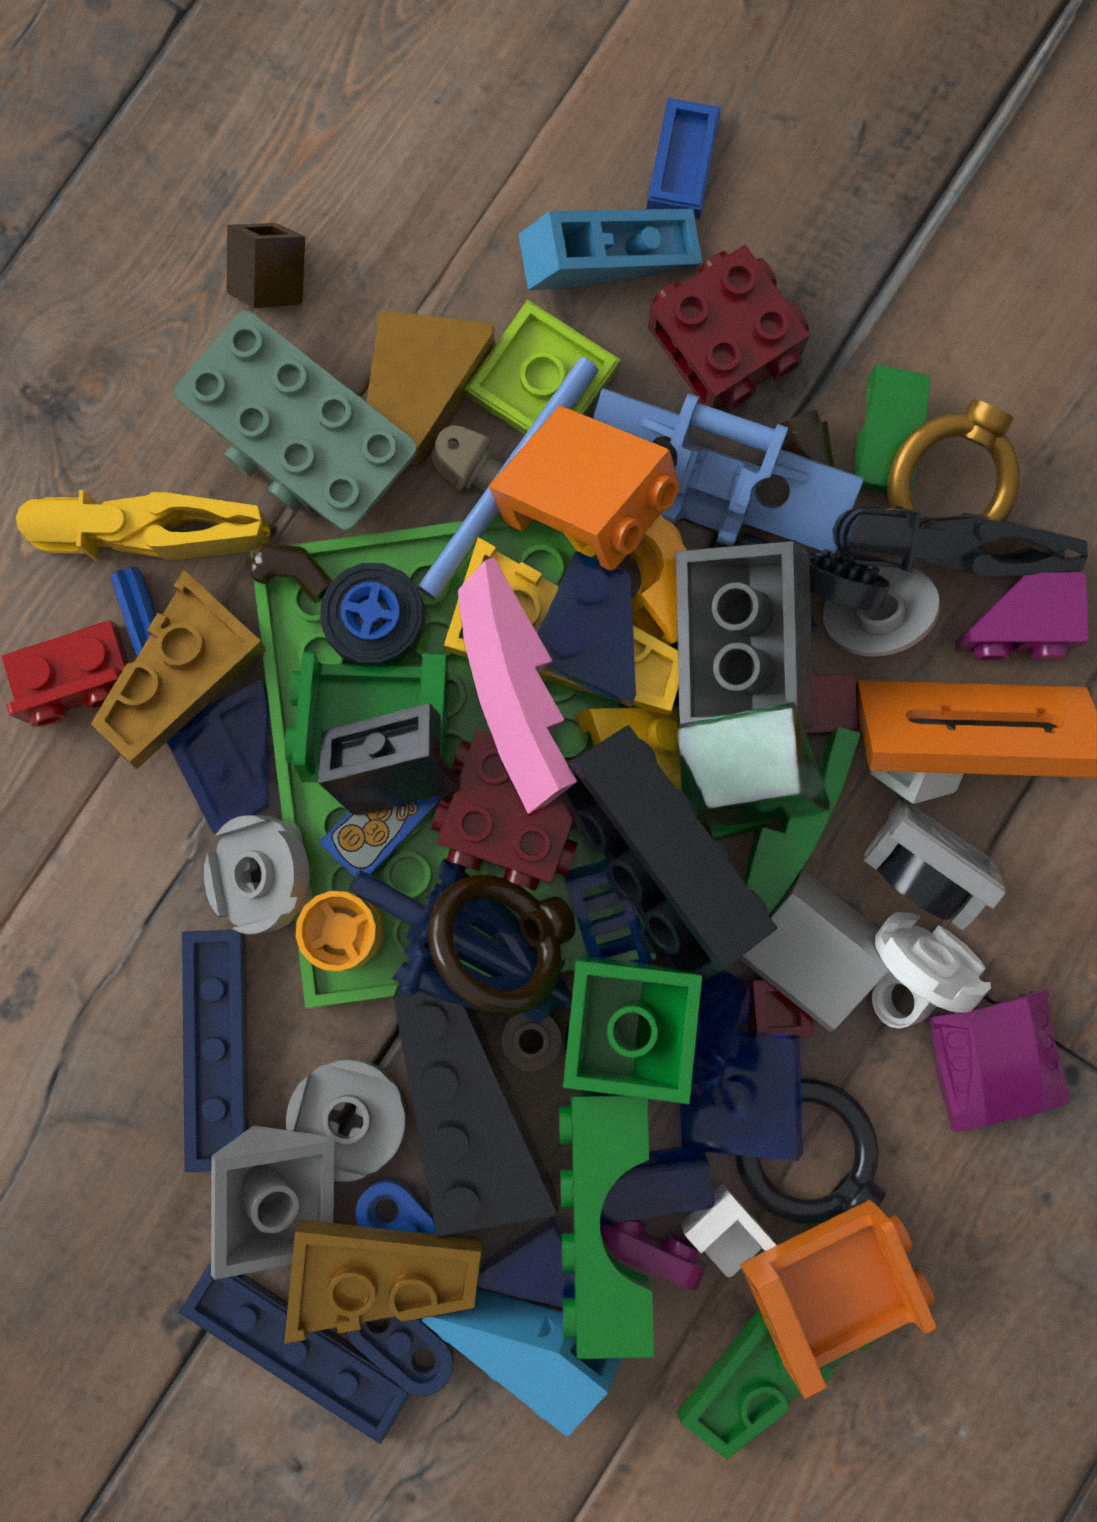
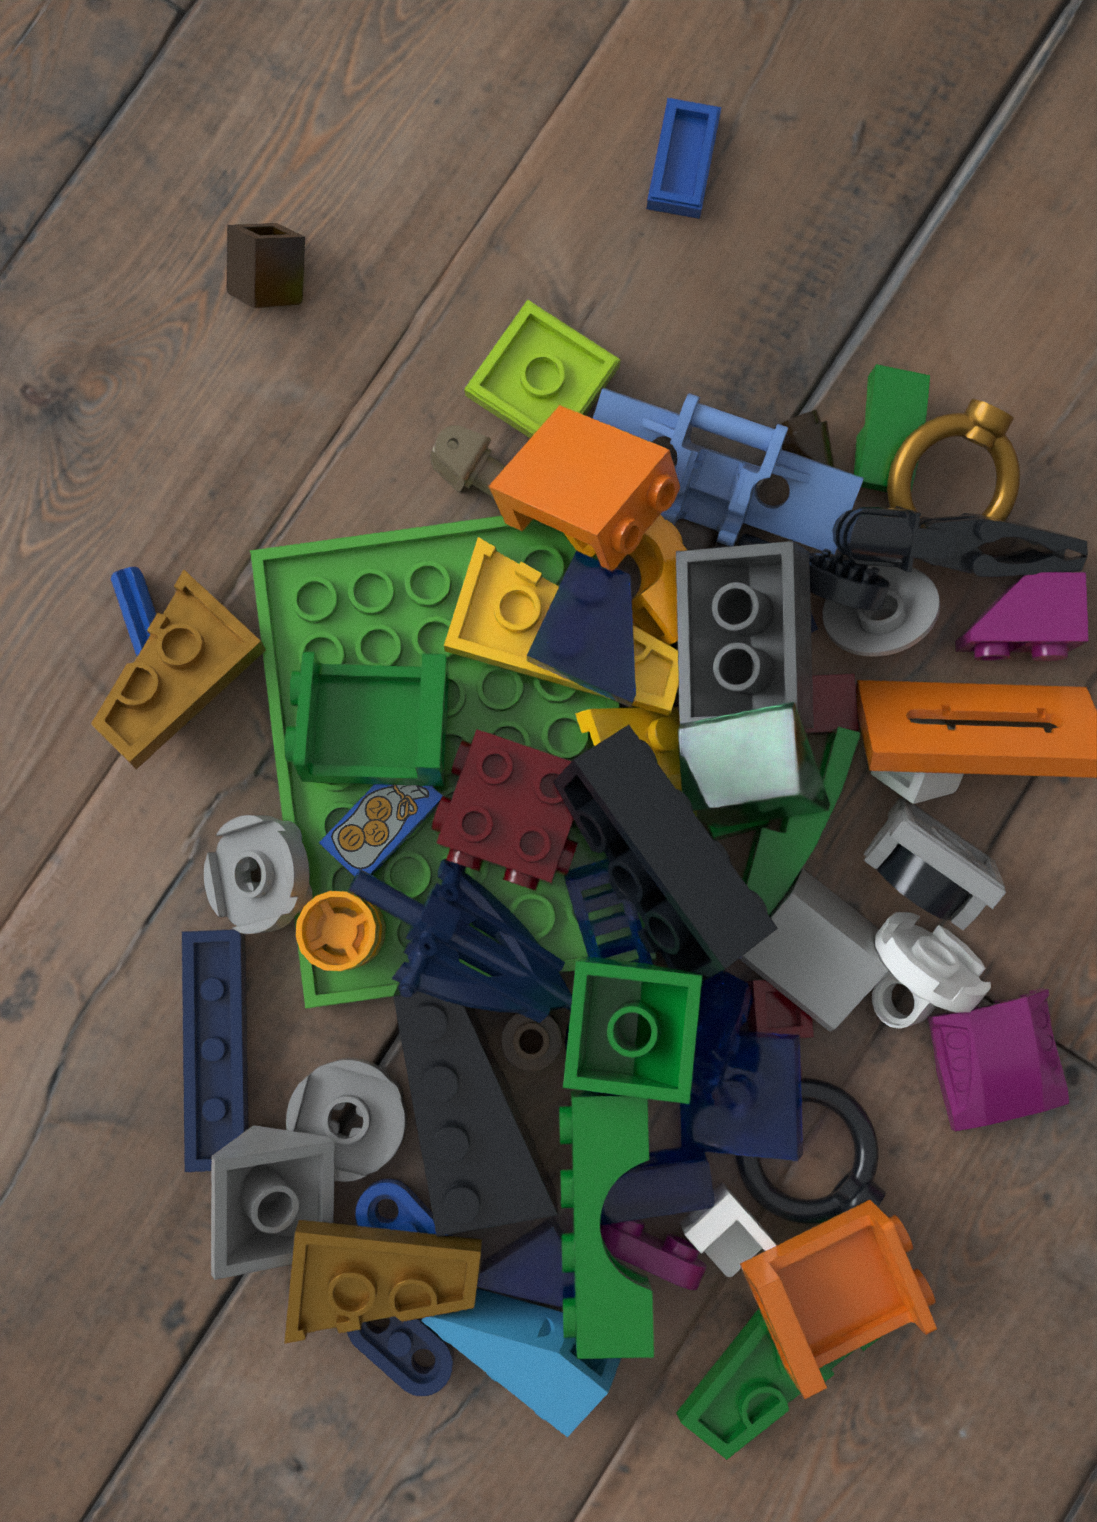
(64, 673): red bracket -> none
(138, 525): yellow arm -> none
(227, 755): clear blue wing -> none
(289, 561): dark brown arm -> none
(294, 424): sand green bracket -> none
(319, 1367): dark blue tile -> none
(364, 597): black wheel -> none
(386, 761): black panel -> none
(423, 372): pearl gold slope -> none
(486, 507): medium blue piece -> none
(506, 669): bright pink slope -> none
(542, 926): dark brown piece -> none
(607, 246): dark azure slope -> none
(729, 328): dark red brick -> none

